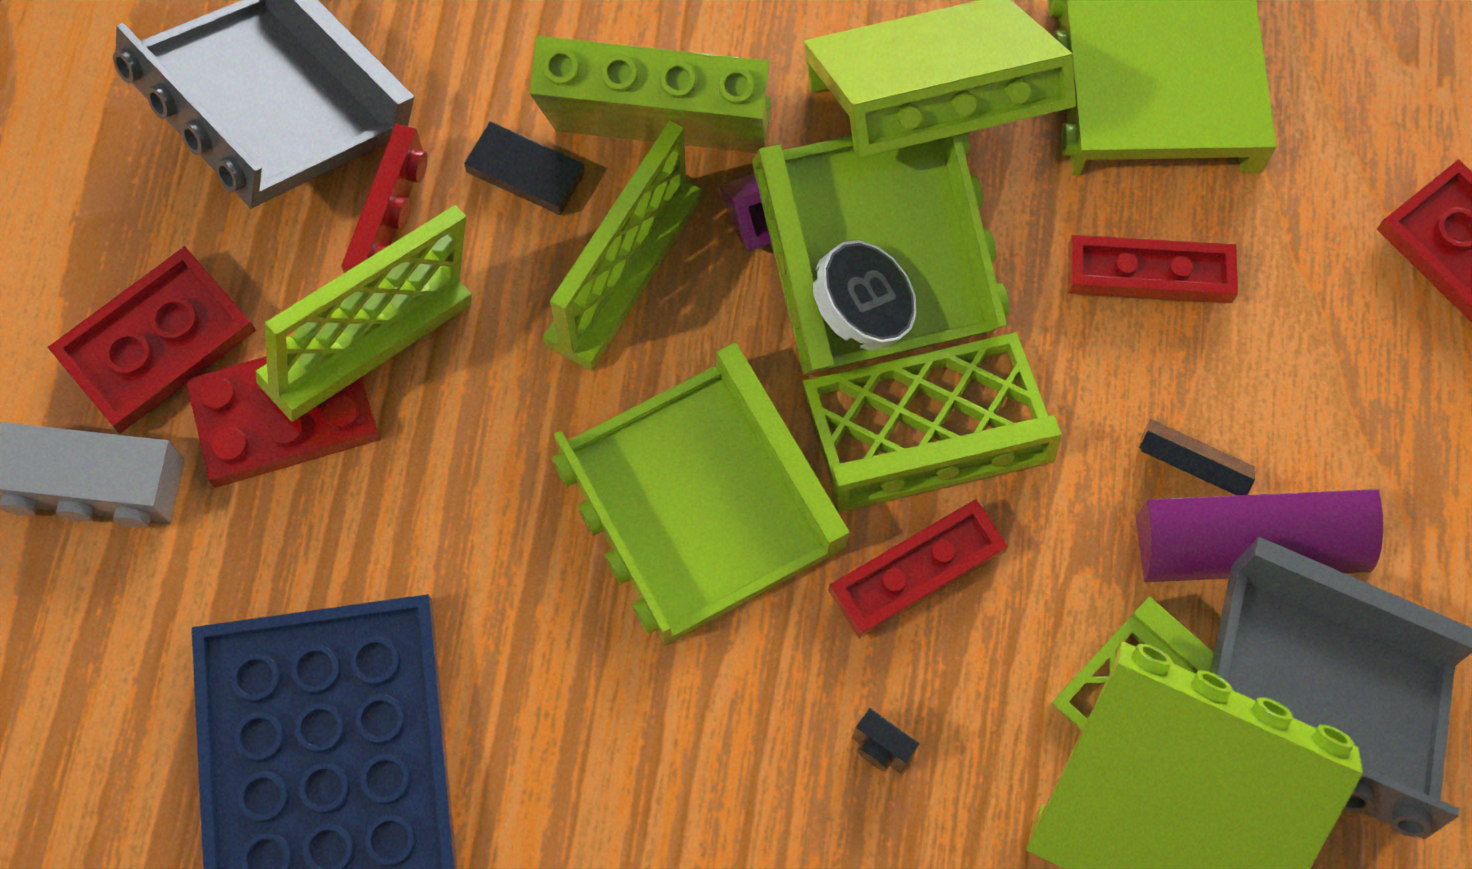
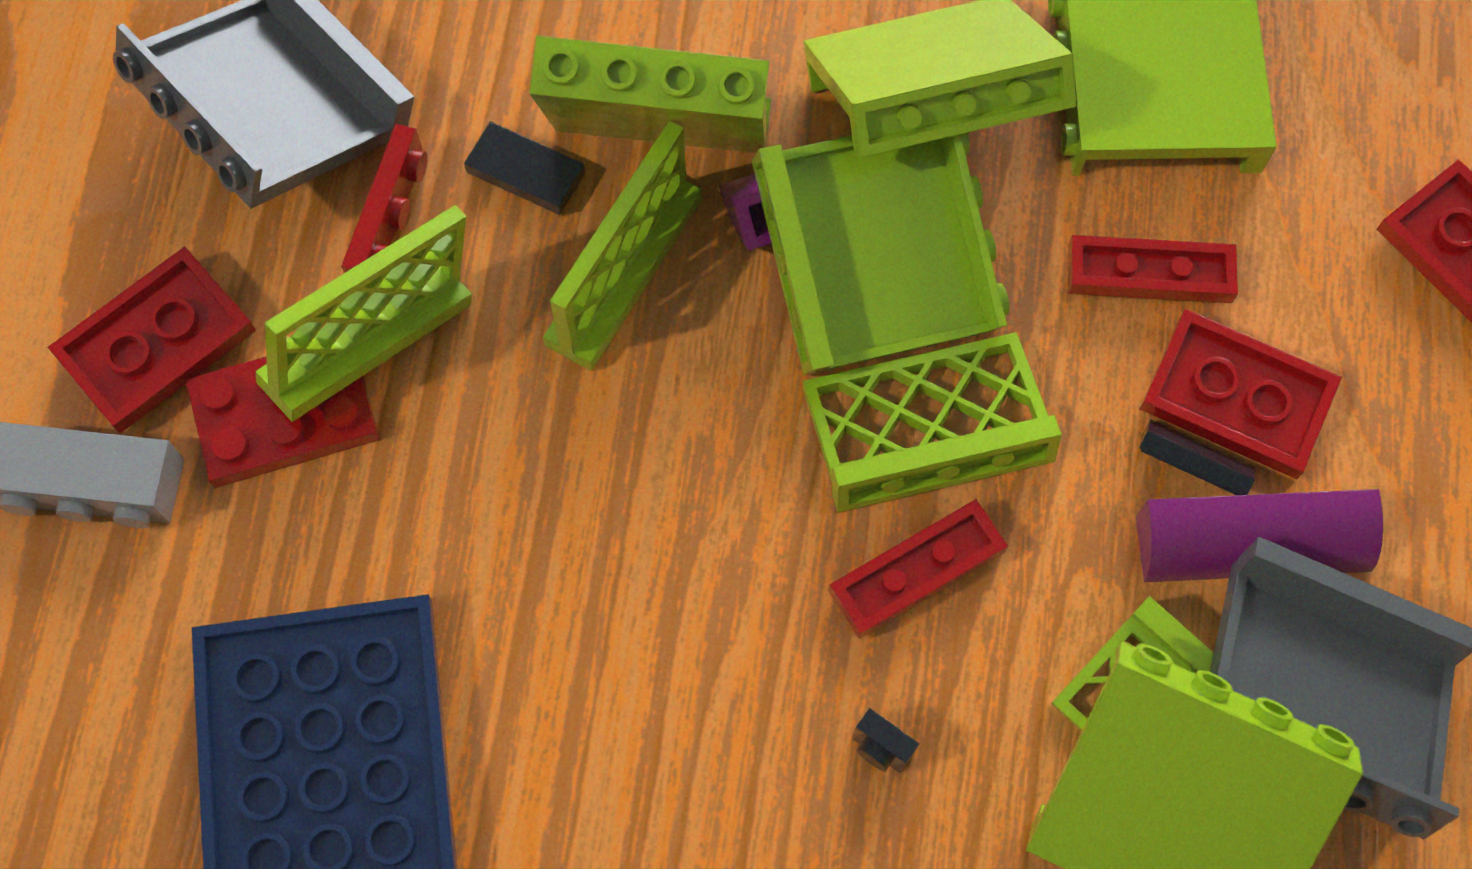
(701, 498): lime panel -> none
(864, 295): tile -> none
(1241, 393): none -> red plate

